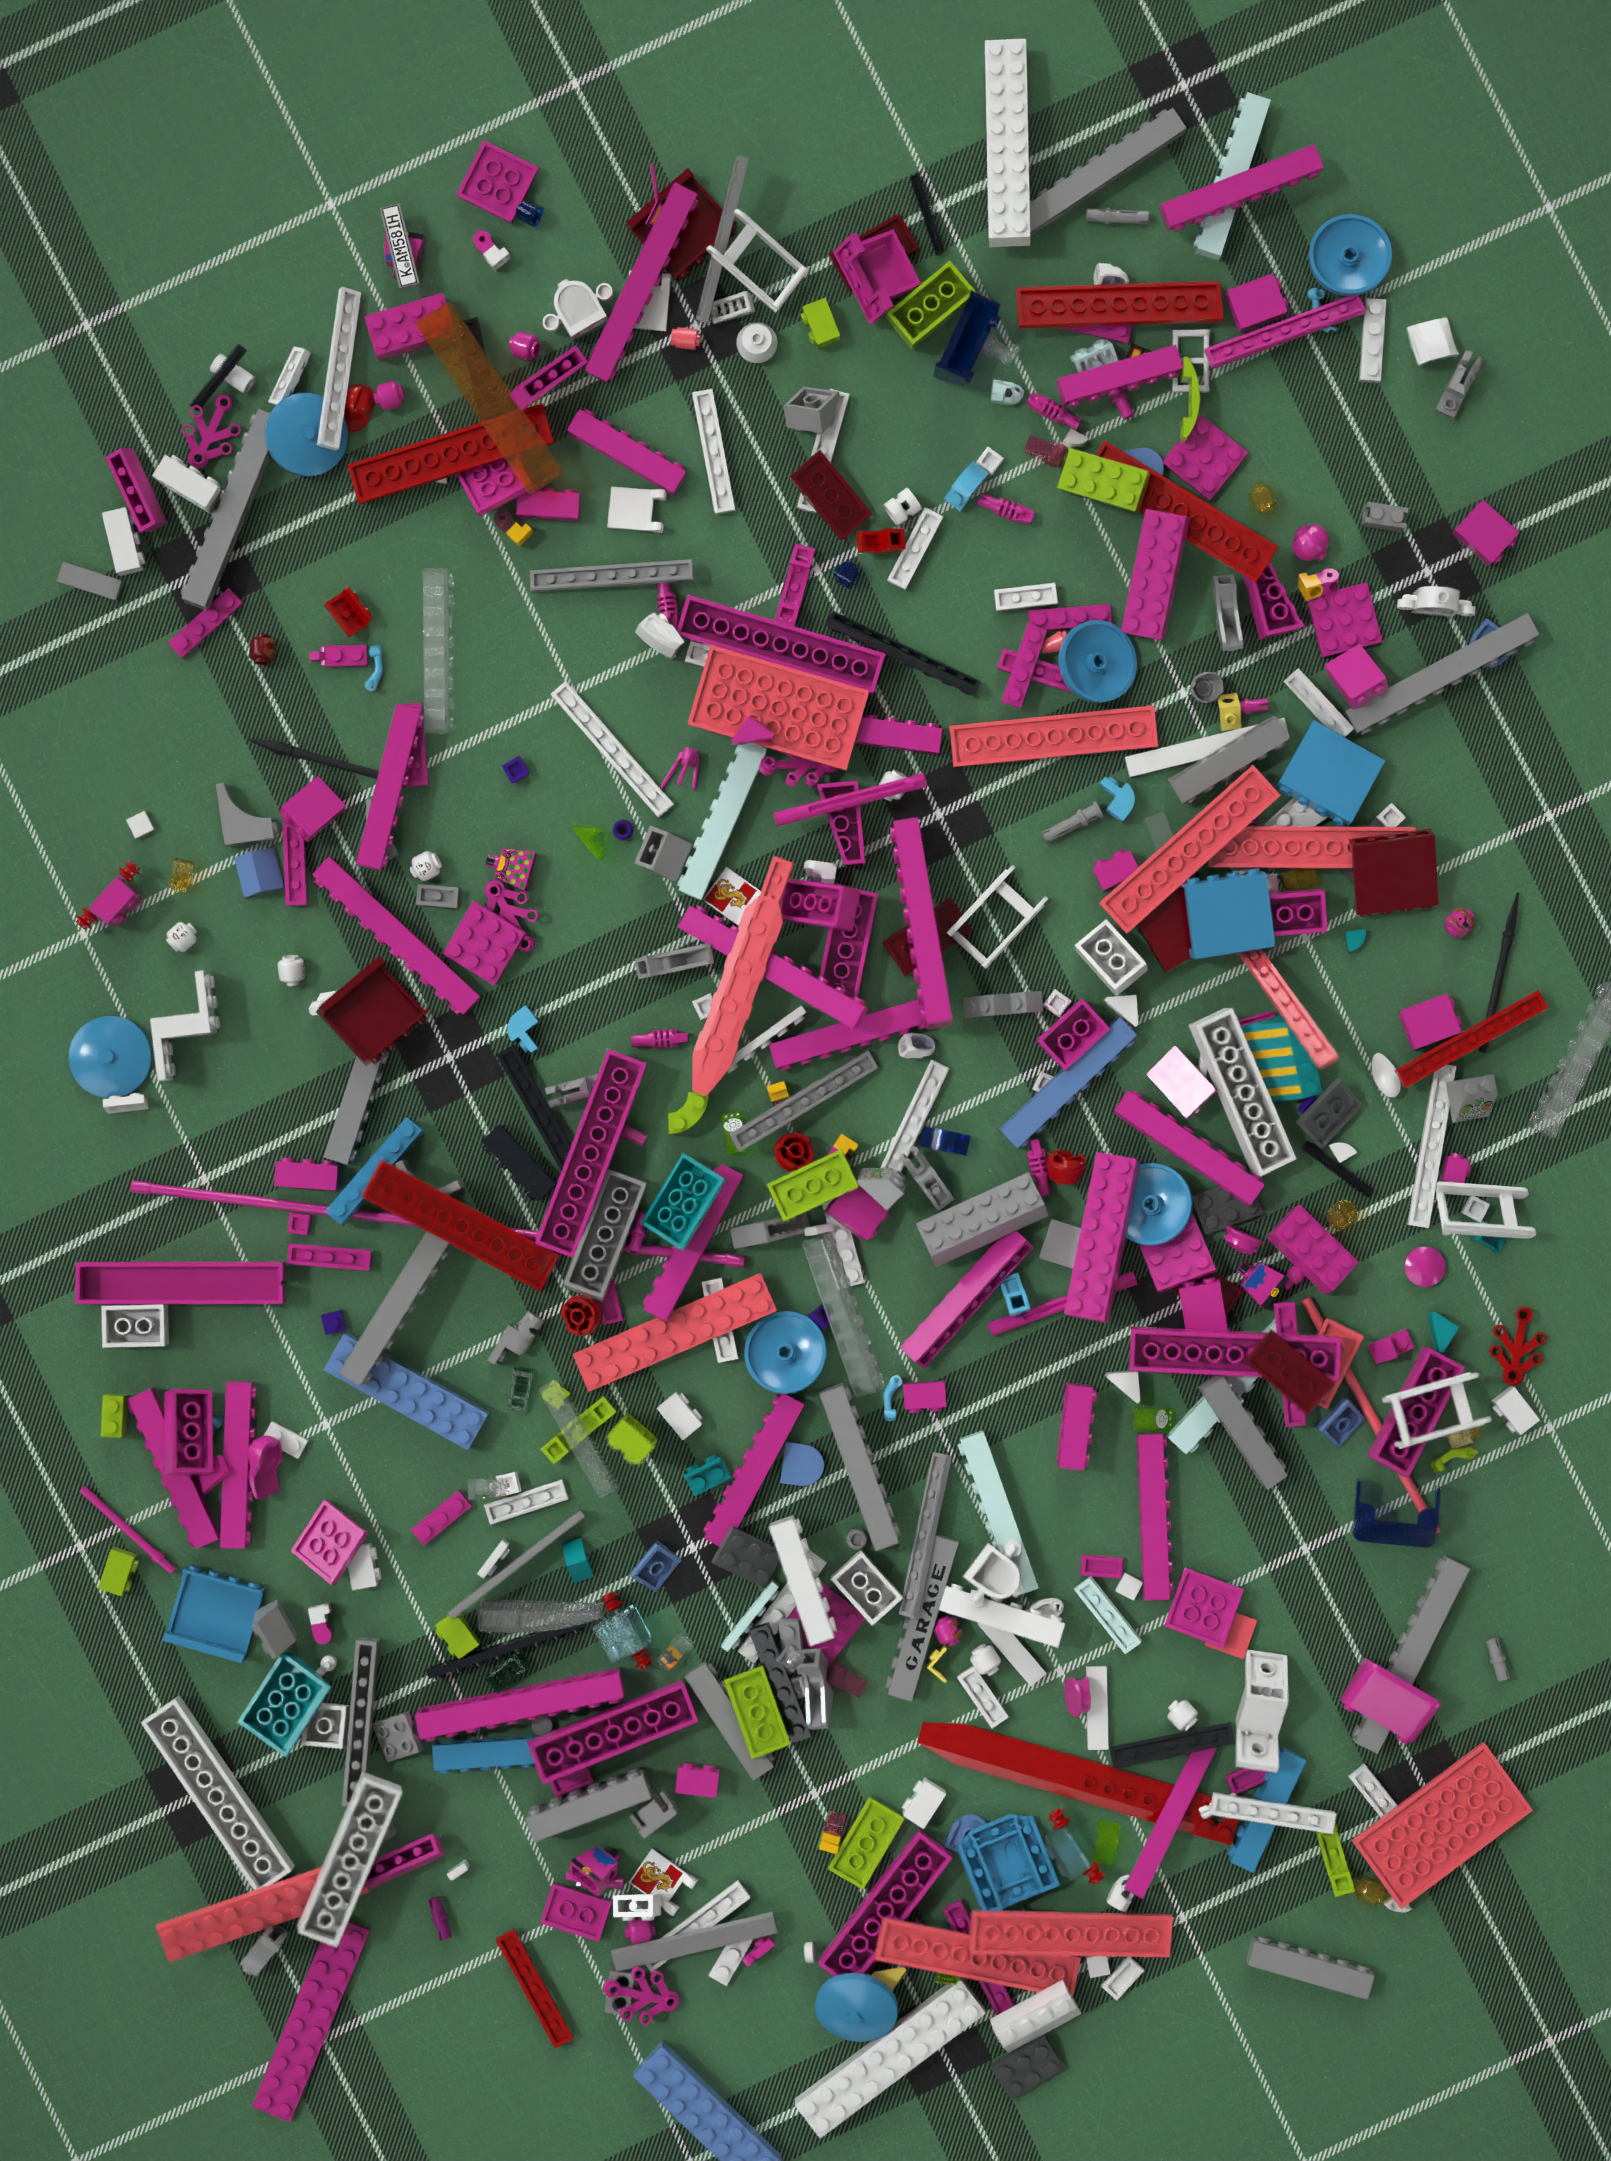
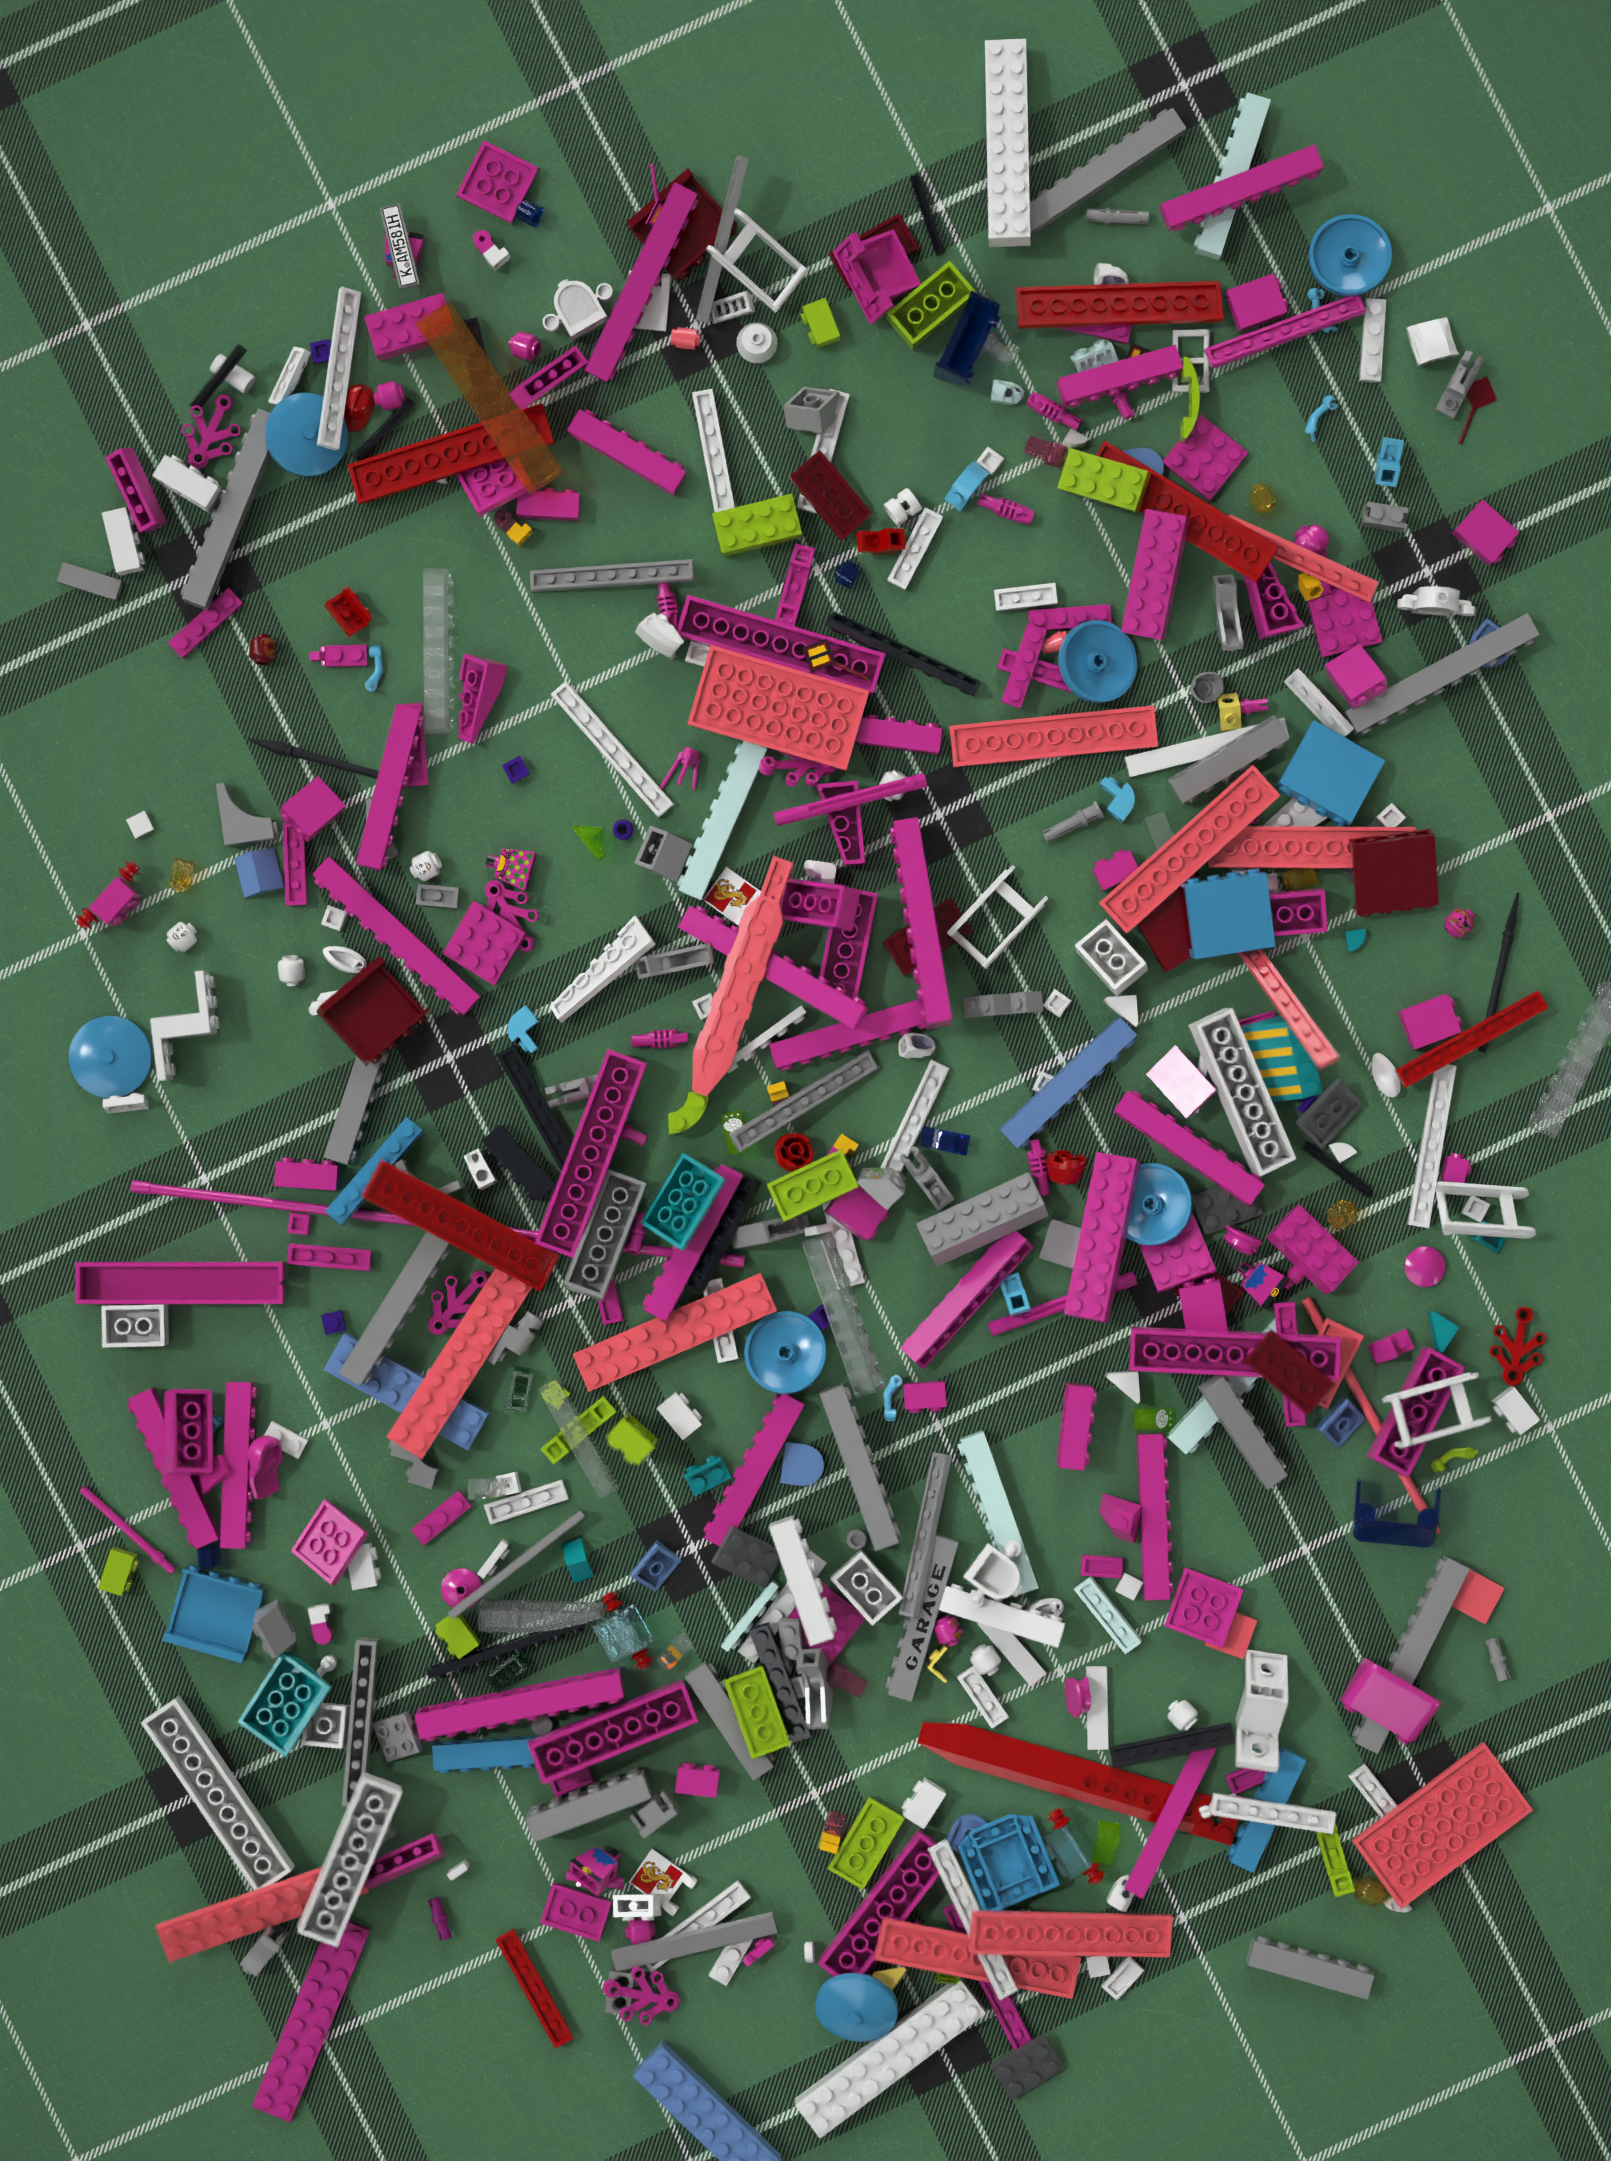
(114, 1415): lime brick -> none
(208, 1557): none -> clear blue plate
(320, 351): none -> dark purple plate
(334, 918): none -> white tile
(344, 959): none -> white arm
(383, 430): none -> black axle
(419, 1473): none -> light grey arch
(454, 1304): none -> dark pink plant
(456, 1578): none -> dark pink dish
(458, 1363): none -> coral plate
(480, 1169): none -> white leg
(481, 686): none -> dark pink wedge
(581, 1315): red cone -> none
(618, 956): none -> white wing
(634, 509): white flag -> none
(723, 1235): none -> black plate
(751, 732): dark pink slope -> none
(757, 525): none -> lime brick
(790, 1657): clear plate -> none
(820, 656): none -> piece
(964, 1904): none -> white tile
(1035, 2016): white slope -> none
(1072, 1034): dark pink slope -> none
(1121, 1517): none -> dark pink slope
(1312, 423): none -> medium azure piece
(1317, 565): none -> coral plate
(1387, 462): none -> medium azure brick
(1464, 1437): clear yellow bracket -> none
(1471, 1097): light grey slope -> none
(1477, 1596): none -> coral tile
(1478, 396): none -> dark red piece

